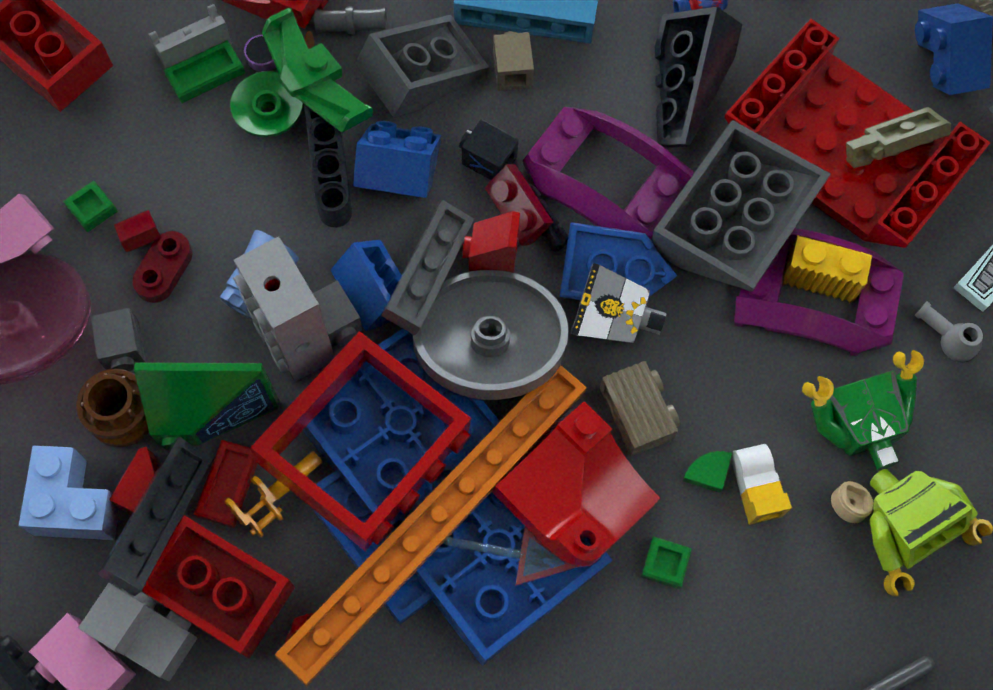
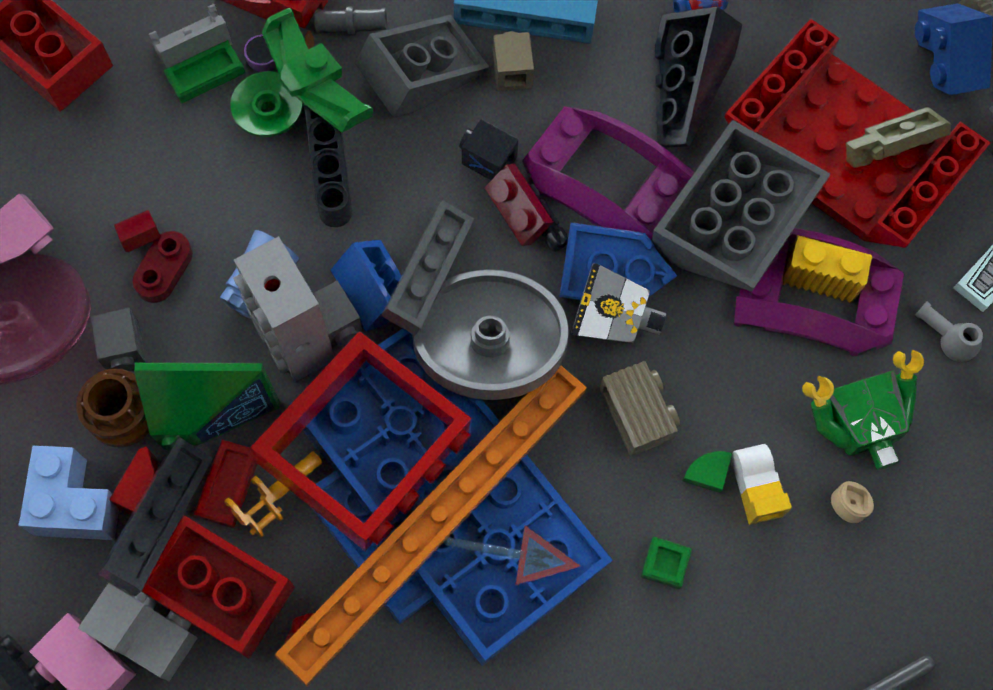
(90, 206): green tile -> none
(396, 159): blue slope -> none
(493, 243): red slope -> none
(577, 489): red slope -> none
(916, 520): lime torso -> none

